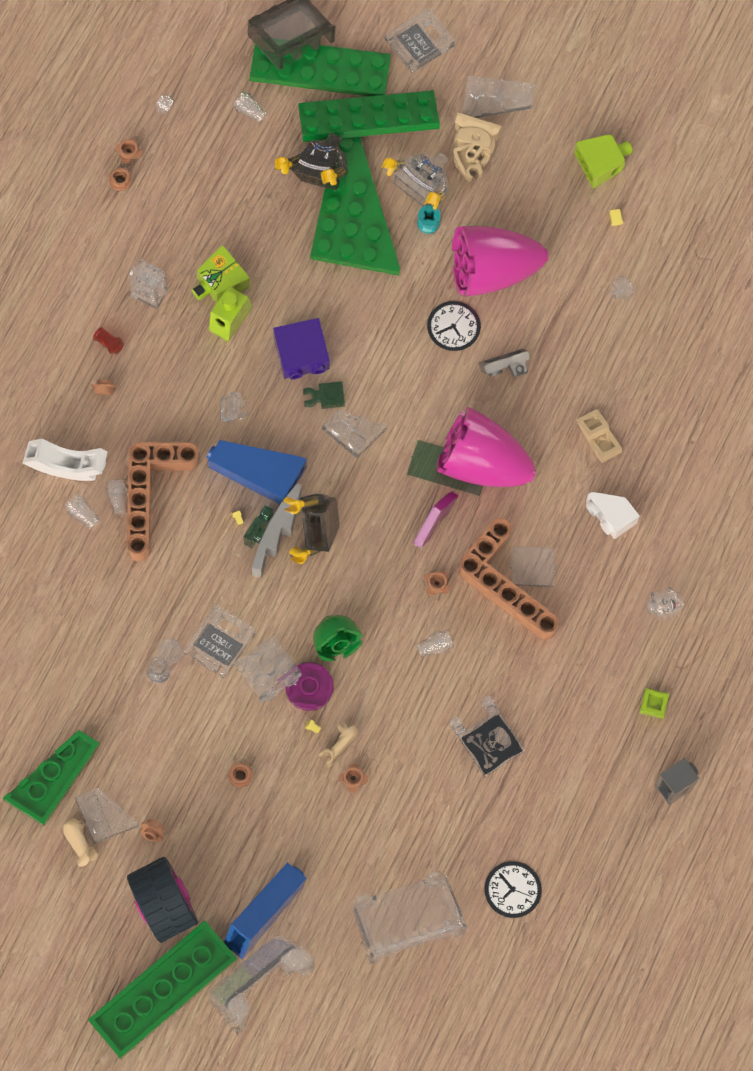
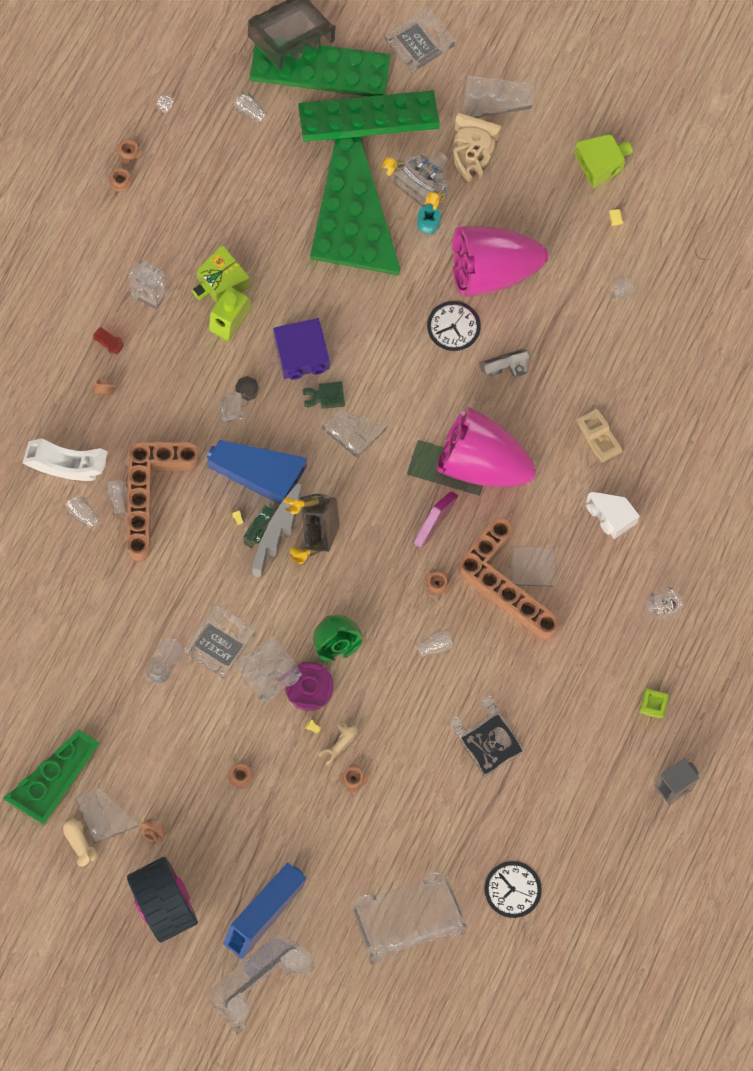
(162, 989): green plate -> none
(247, 387): none -> clear smoke tile
(318, 163): clear smoke torso -> none

